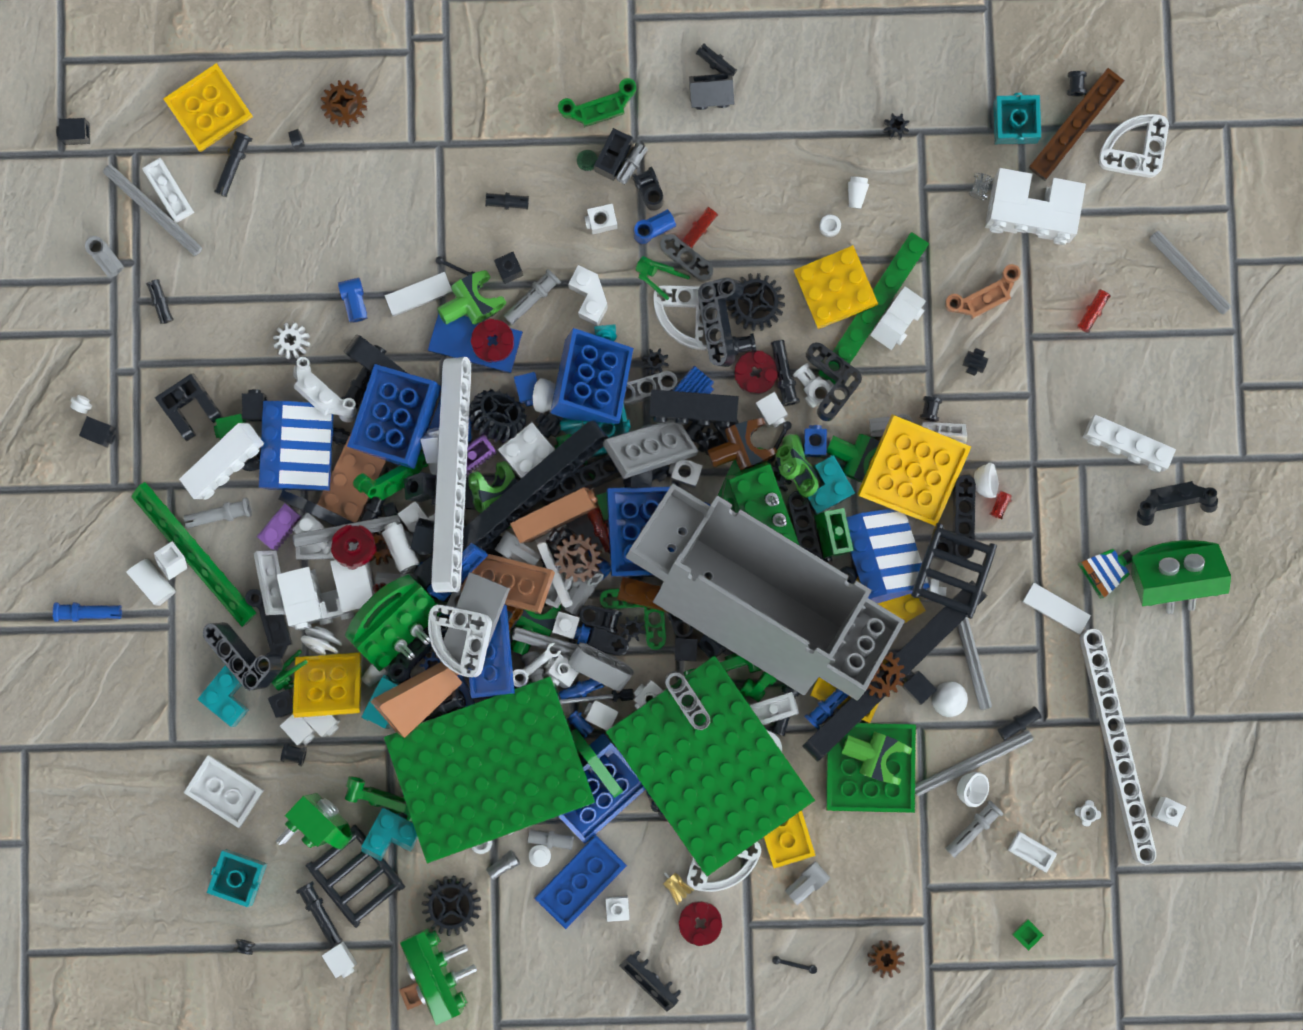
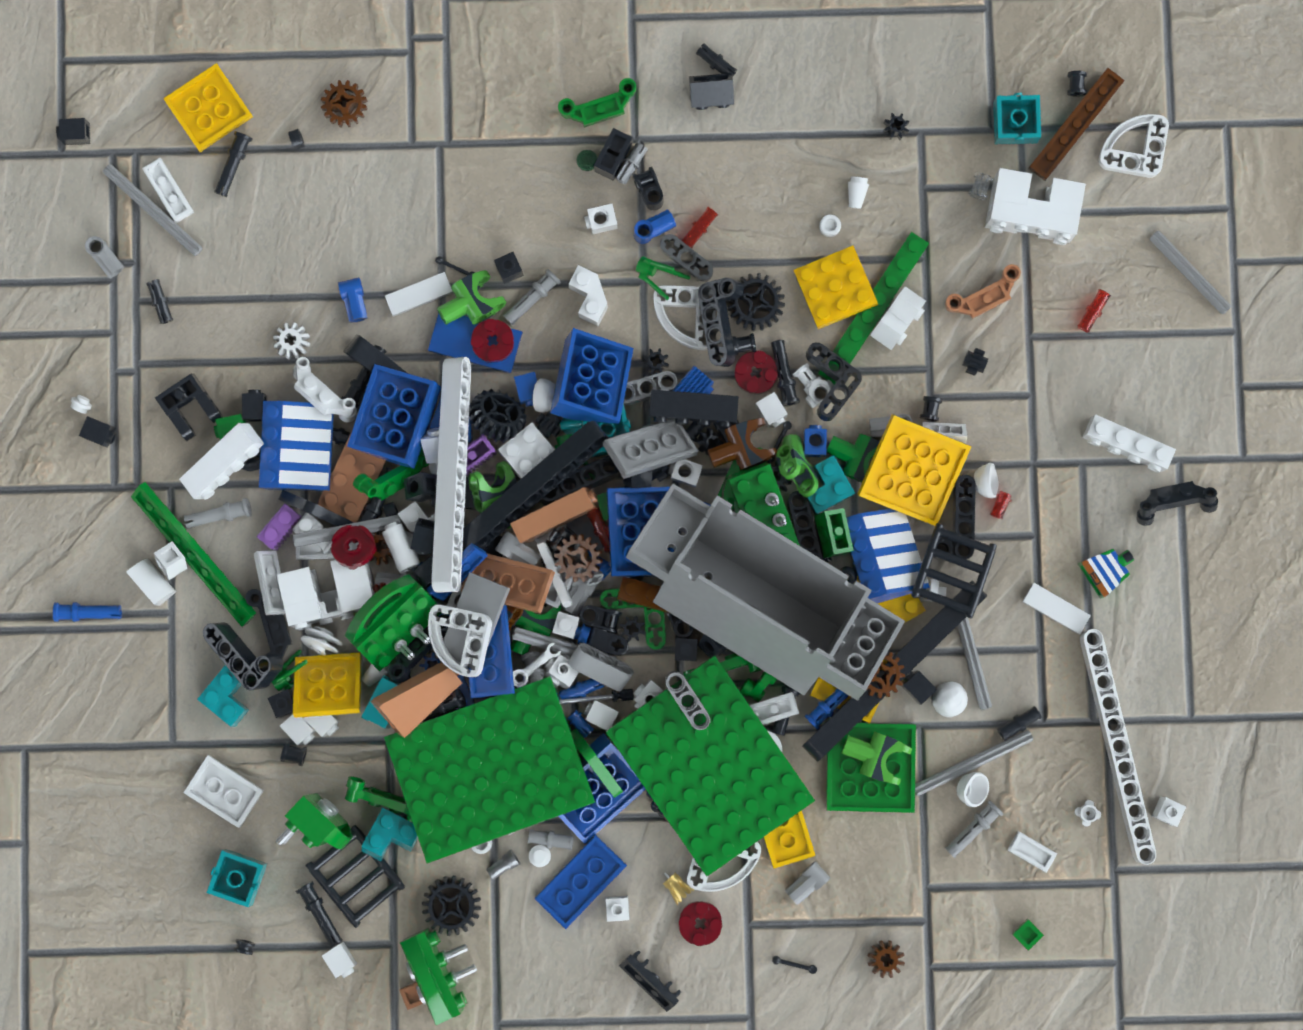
(507, 201): black pin -> none
(606, 331): teal plate -> none
(1180, 573): green piece -> none

